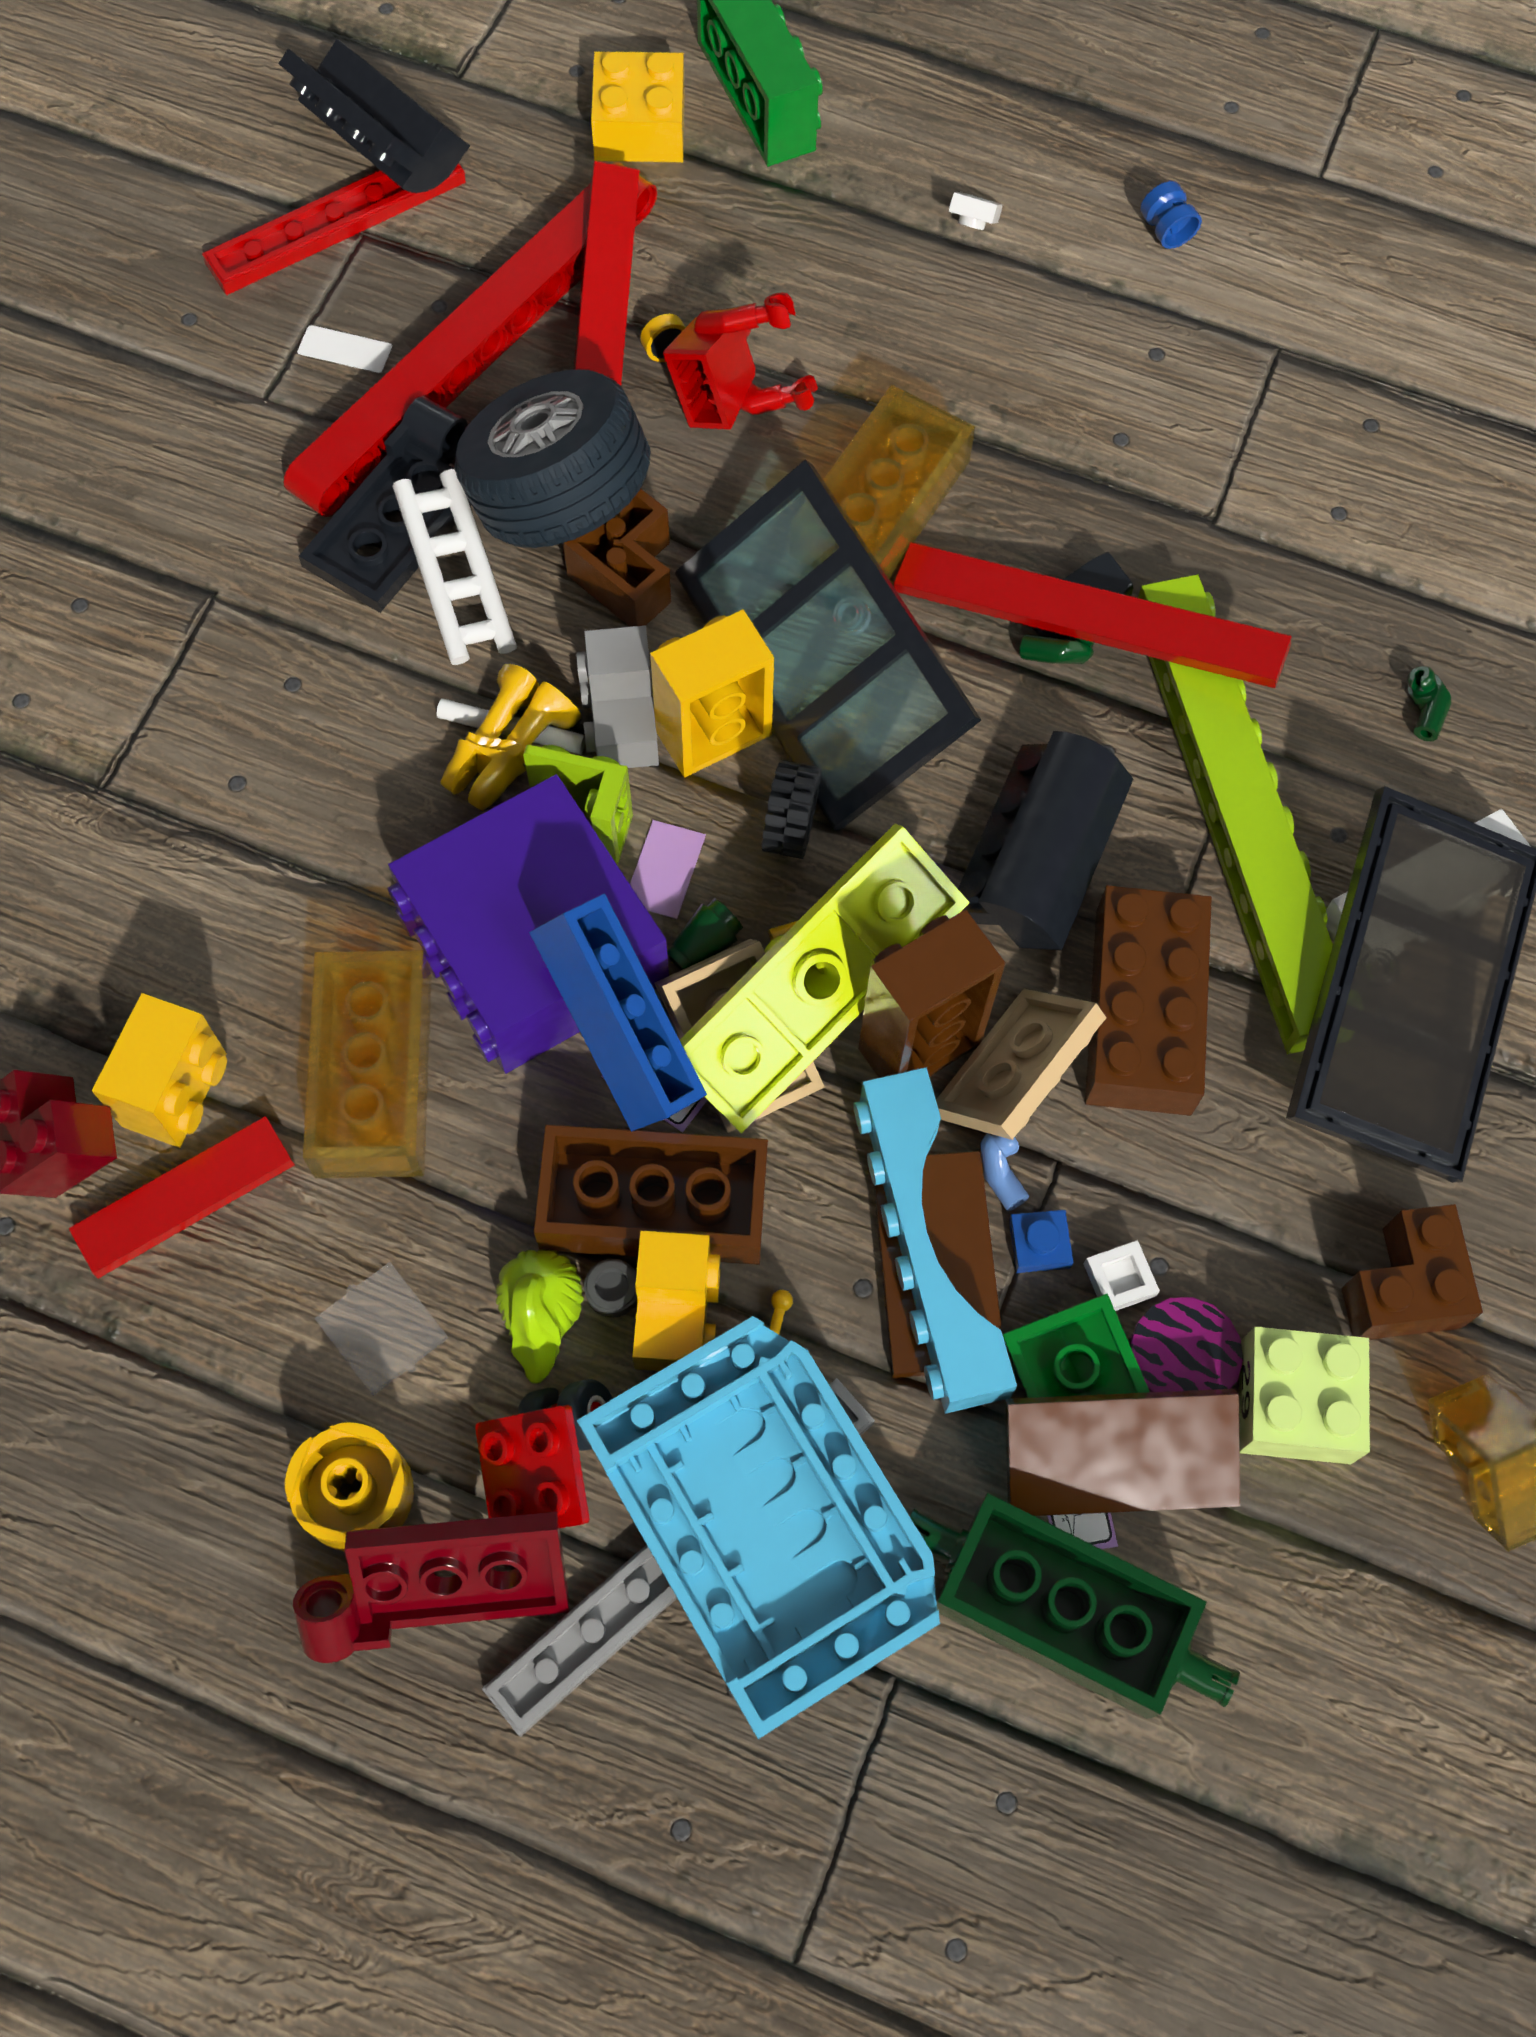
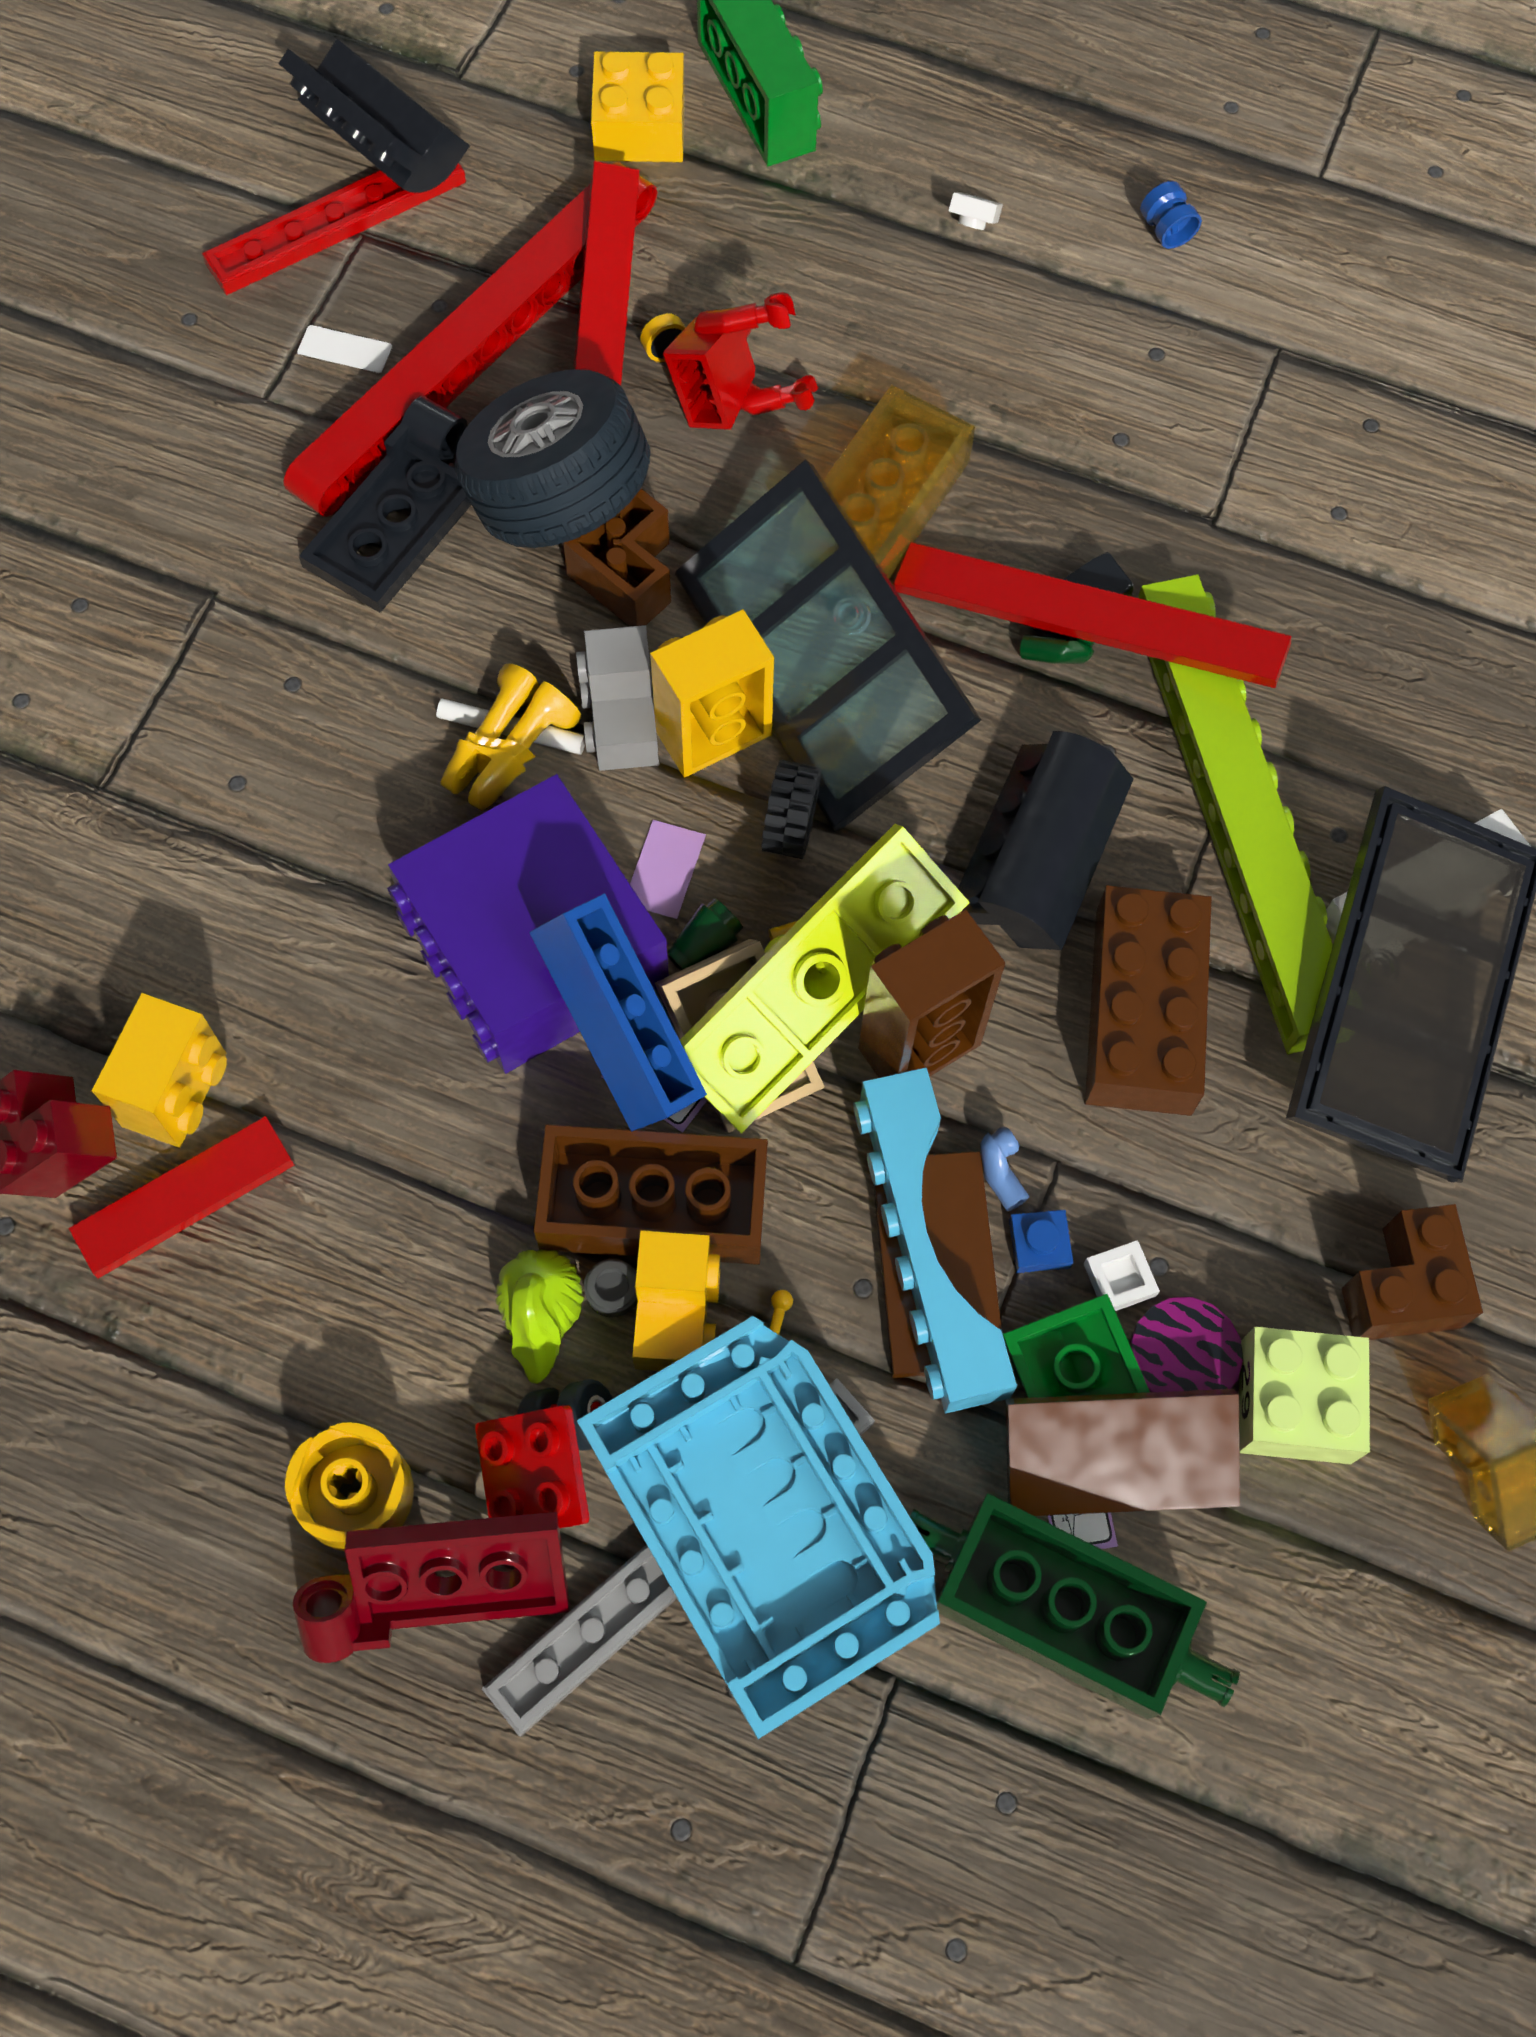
(368, 1065): clear yellow brick -> none
(381, 1328): clear piece -> none
(441, 592): white bar -> none
(596, 785): lime bracket -> none
(1019, 1062): tan plate -> none
(1432, 701): dark green arm -> none

